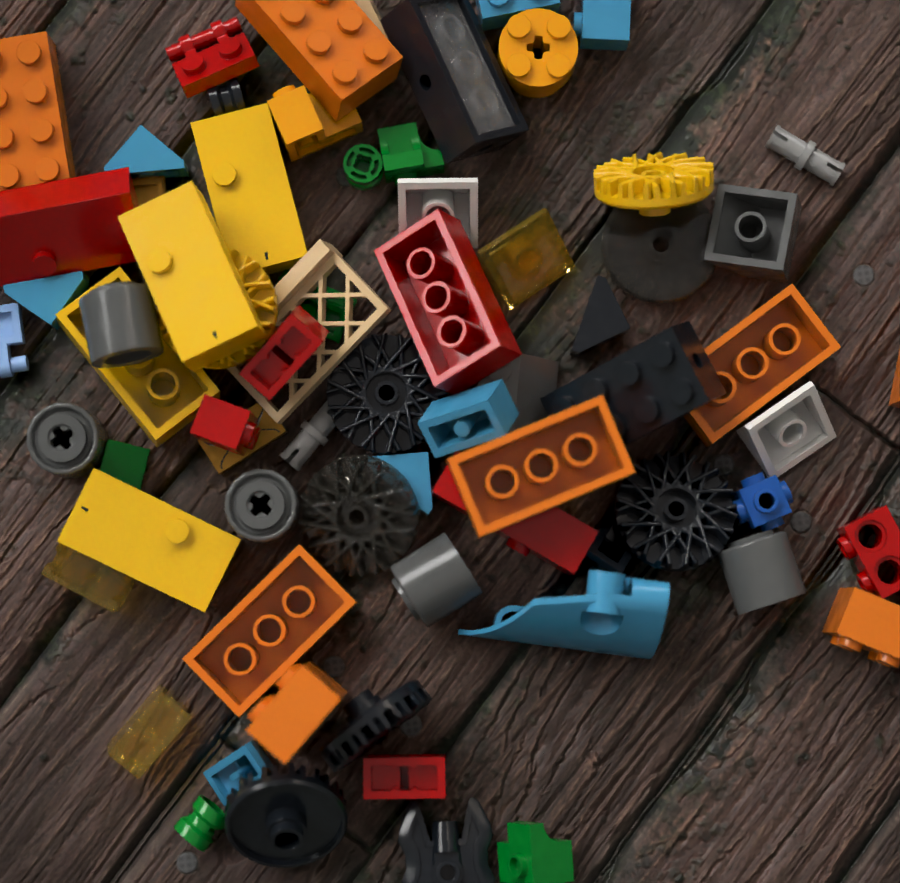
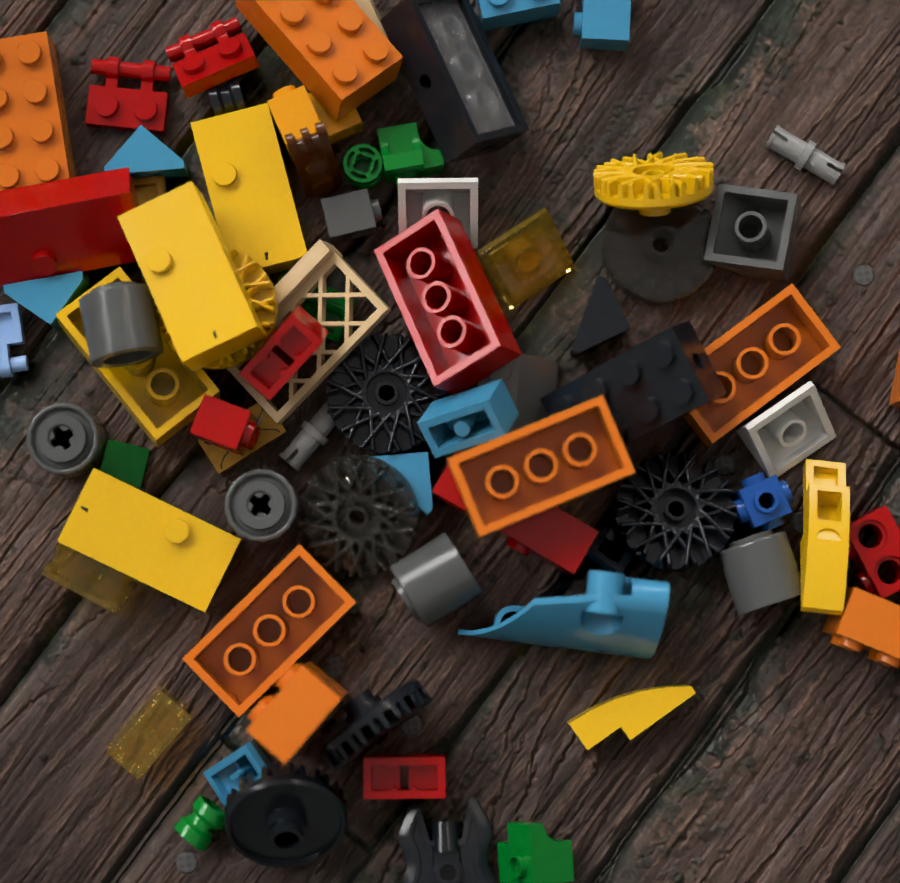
(124, 107): none -> red plate
(314, 160): none -> reddish brown hinge
(351, 215): none -> dark grey brick
(540, 30): light orange brick -> none
(629, 712): none -> yellow slope
(825, 537): none -> yellow slope

